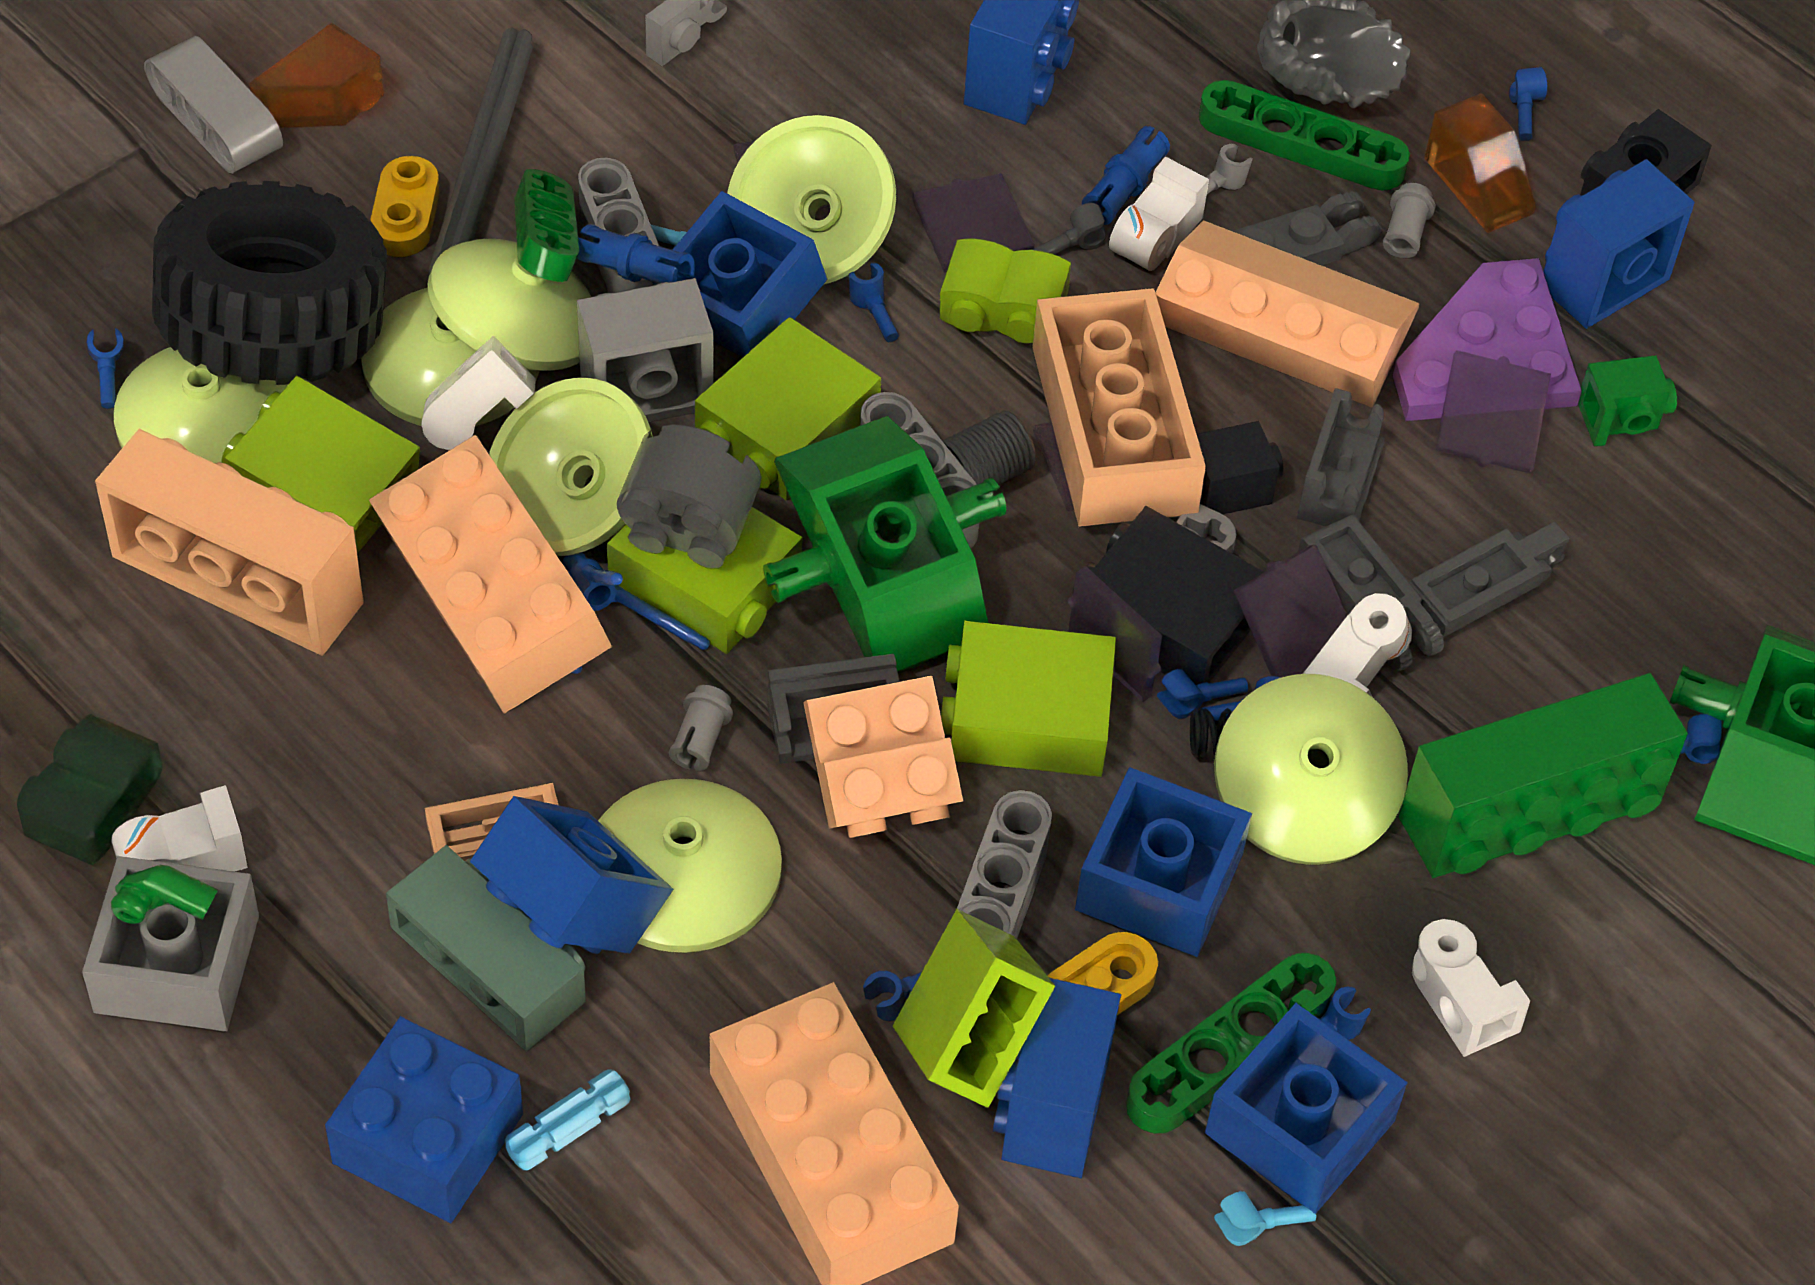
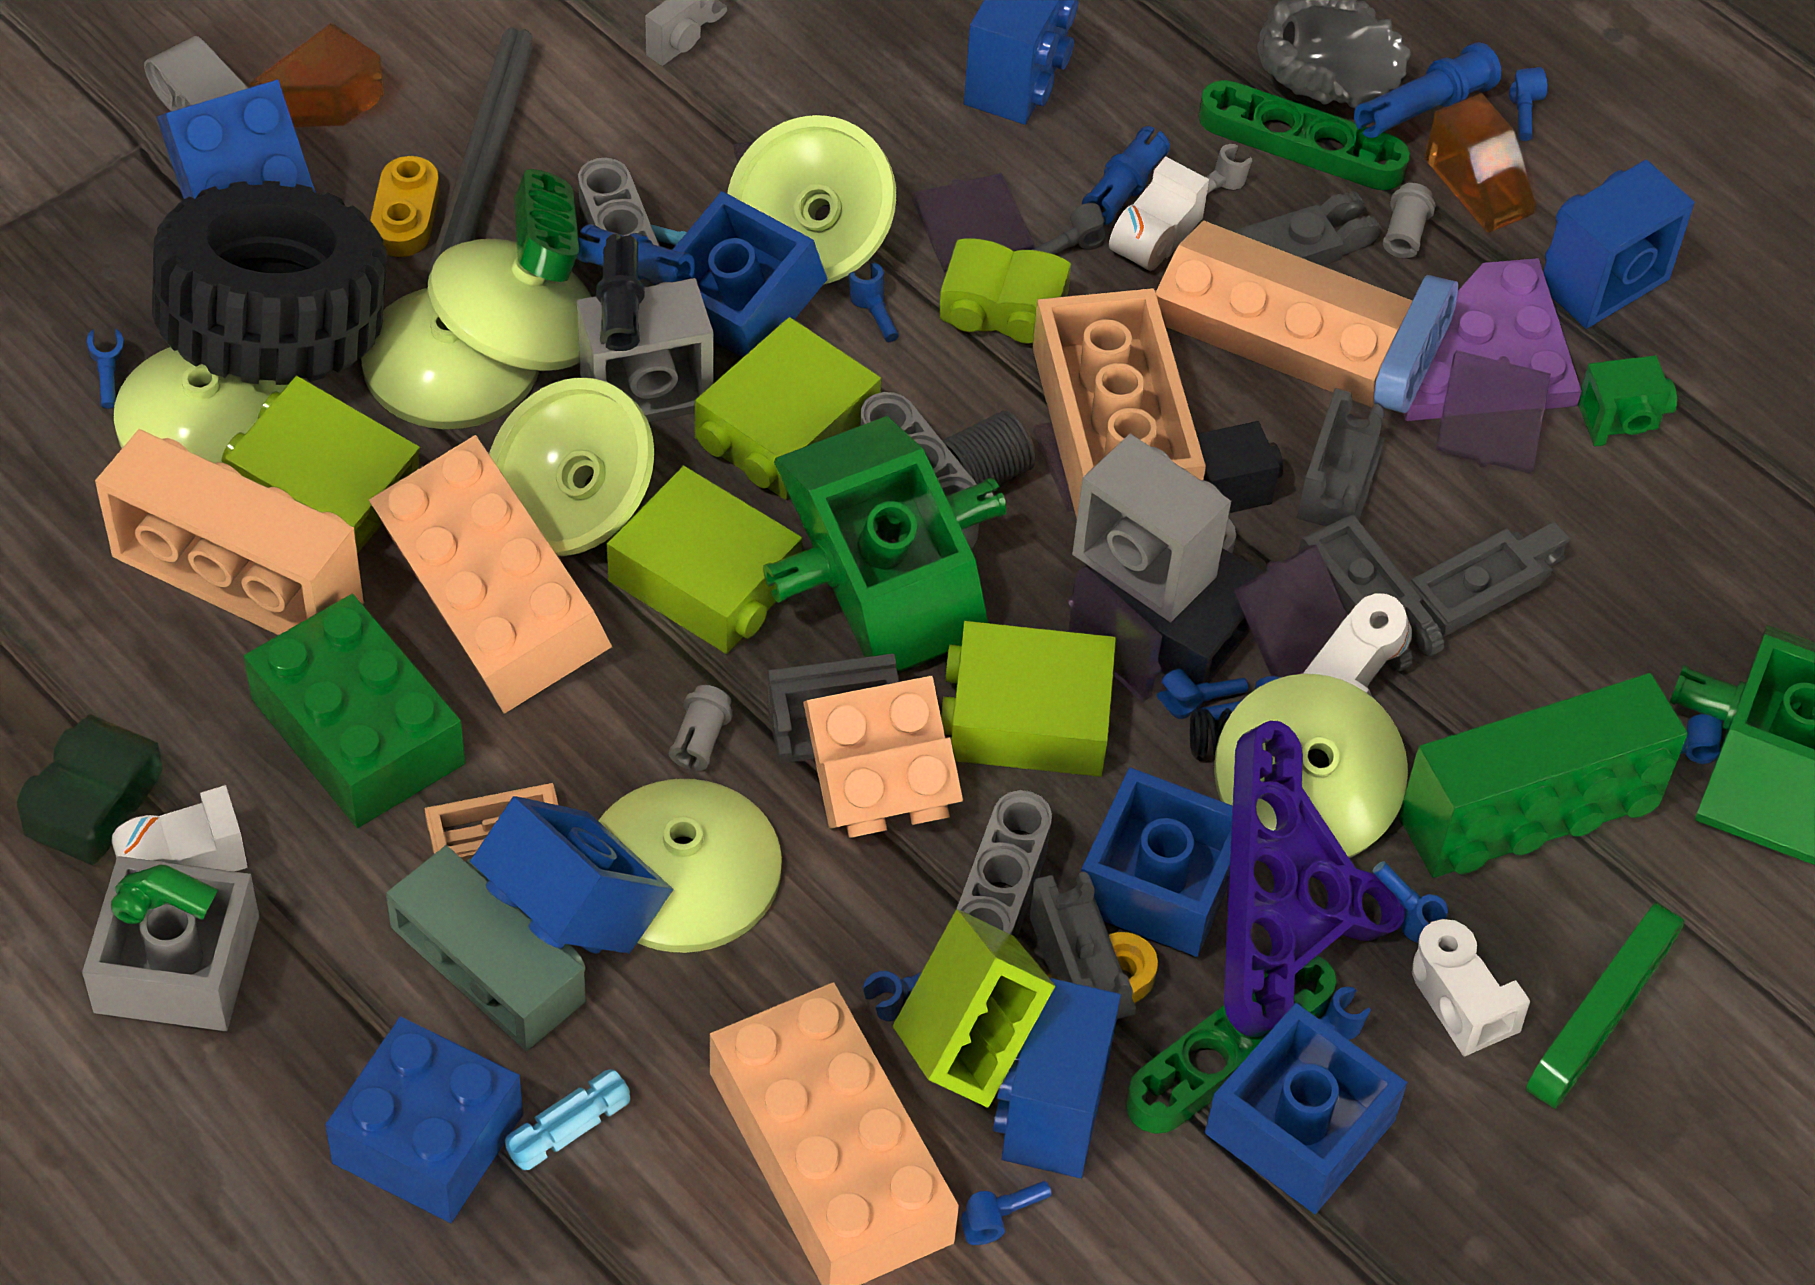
(235, 141): none -> blue brick
(355, 710): none -> green brick
(472, 392): white leg -> none
(602, 587): blue plant -> none
(620, 293): none -> black axle
(688, 494): dark grey brick -> none
(984, 1212): none -> blue hand
(1077, 939): none -> dark grey hinge
(1150, 526): none -> light grey brick
(1244, 1223): medium azure hand -> none
(1293, 852): none -> dark purple beam
(1416, 343): none -> medium blue beam
(1430, 906): none -> blue hand
(1444, 85): none -> blue pin
(1605, 1005): none -> green beam
(1662, 142): black brick -> none

